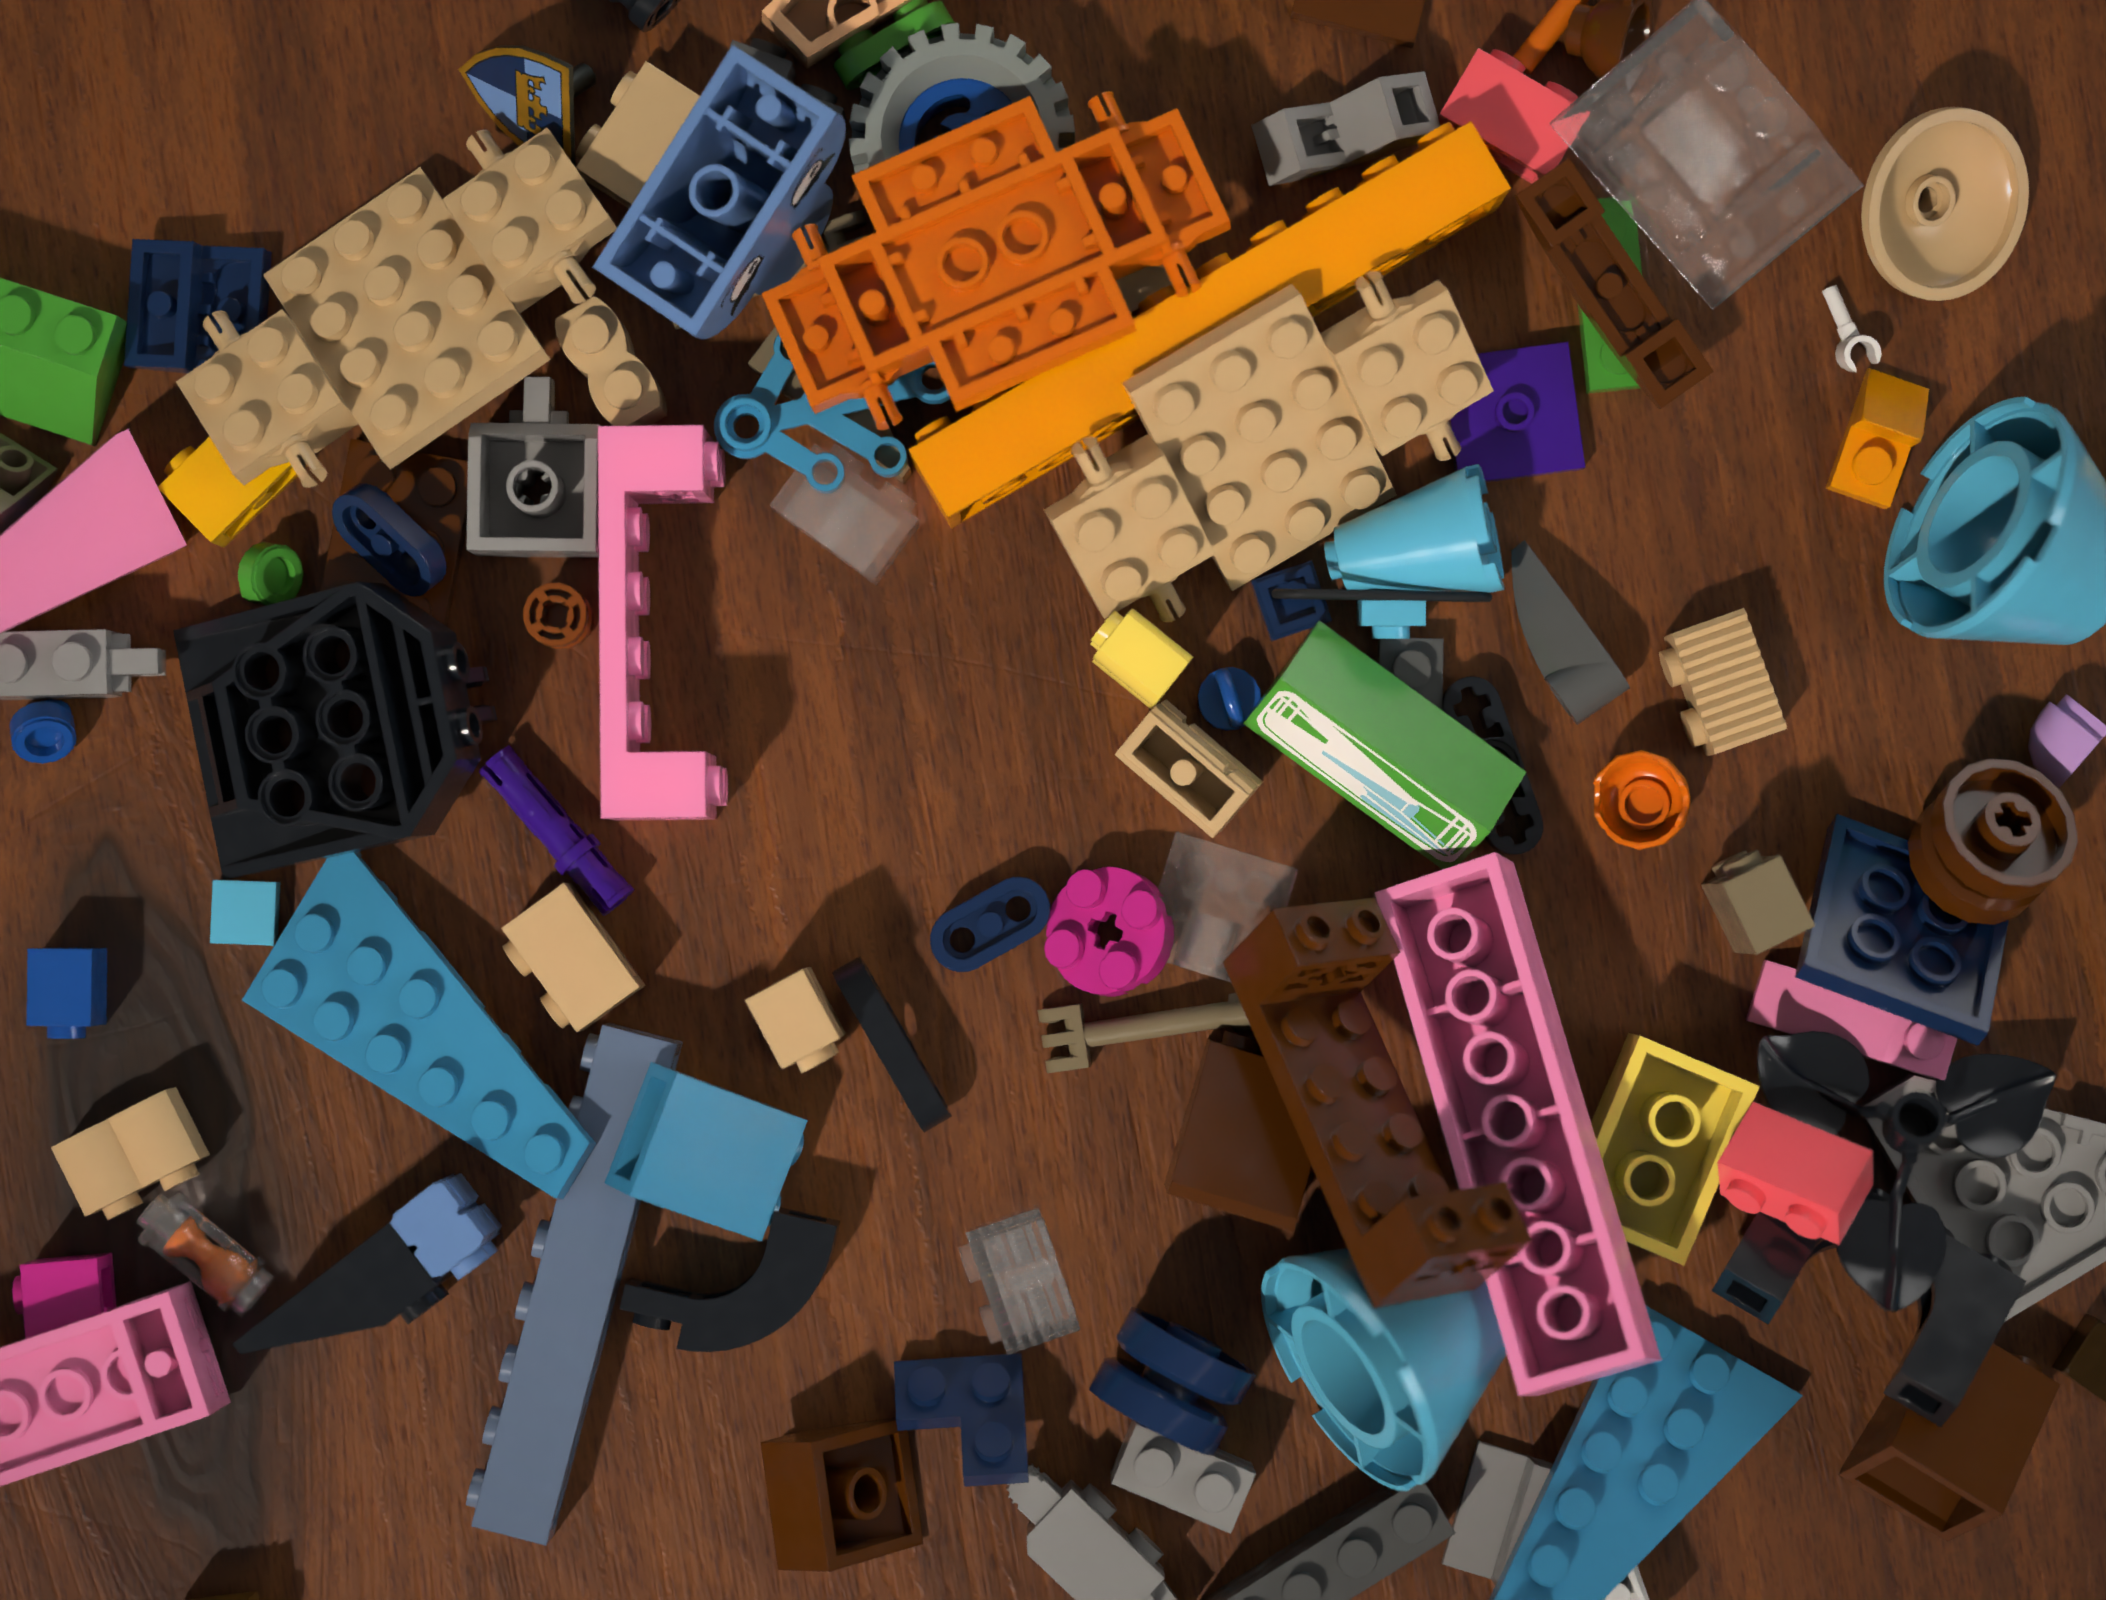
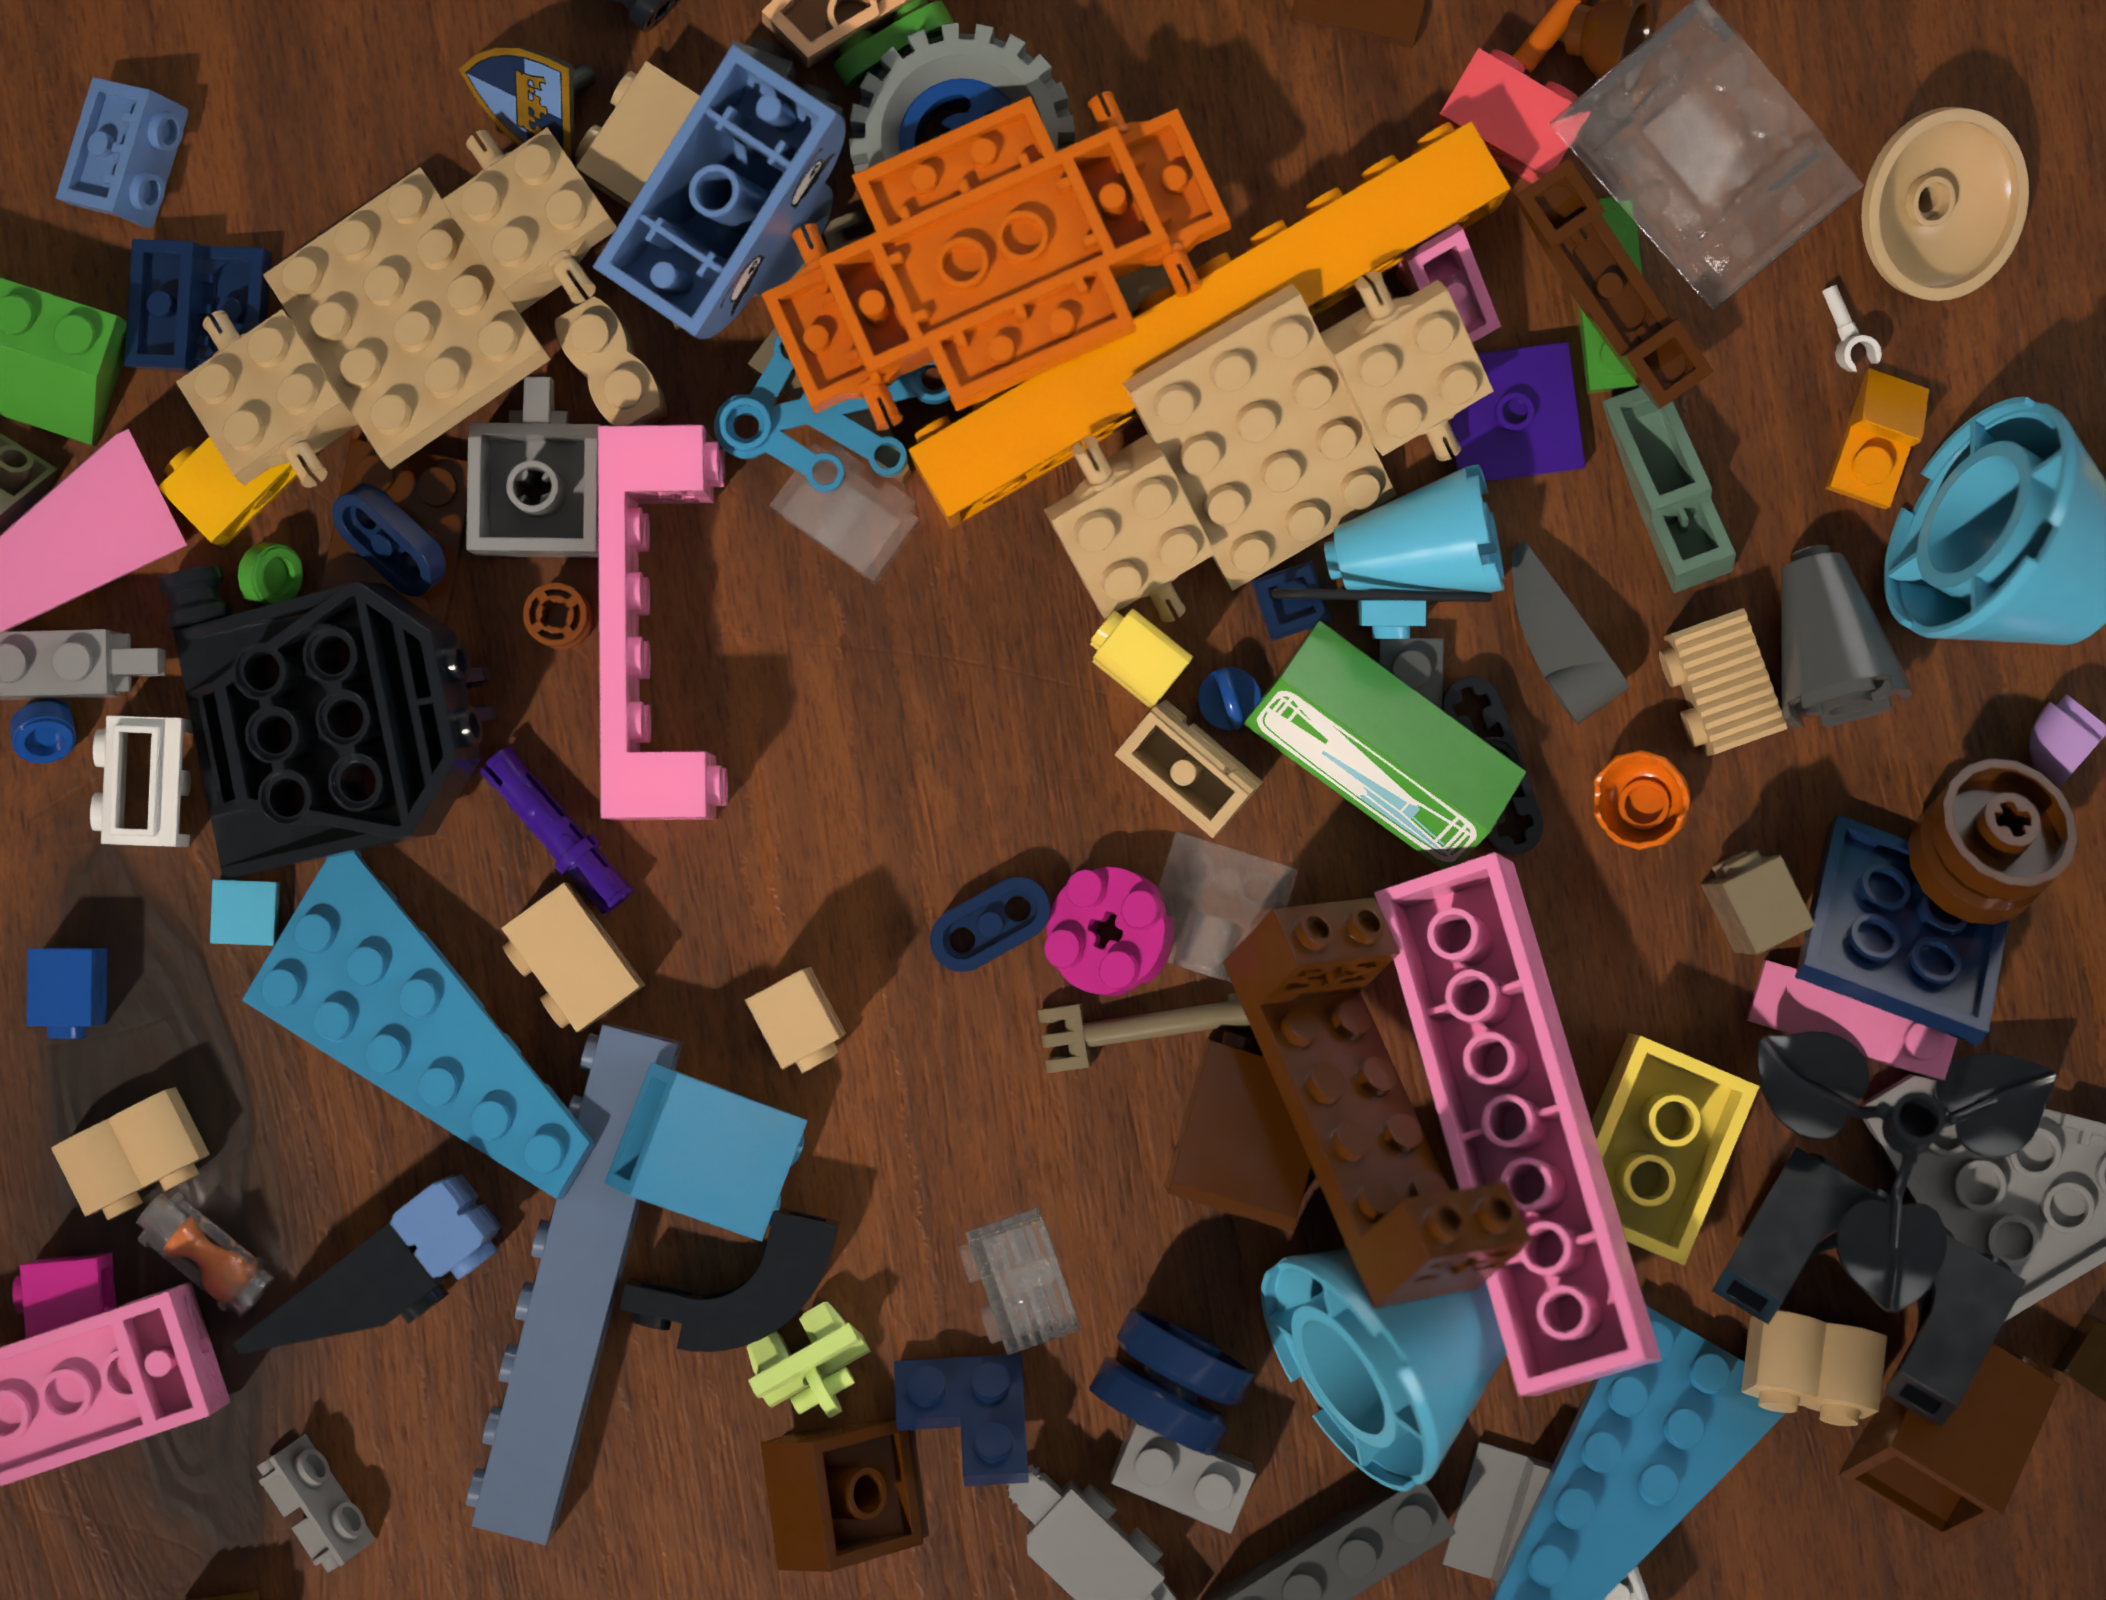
(122, 152): none -> medium blue bracket
(166, 781): none -> white window
(194, 596): none -> black wheel
(303, 1479): none -> light grey hinge
(784, 1375): none -> yellowish green hips
(892, 1044): black beam -> none
(1348, 130): light grey brick -> none
(1453, 264): none -> bright pink slope
(1669, 490): none -> sand green slope
(1795, 1174): coral brick -> none
(1814, 1366): none -> tan brick
(1832, 644): none -> dark grey cone

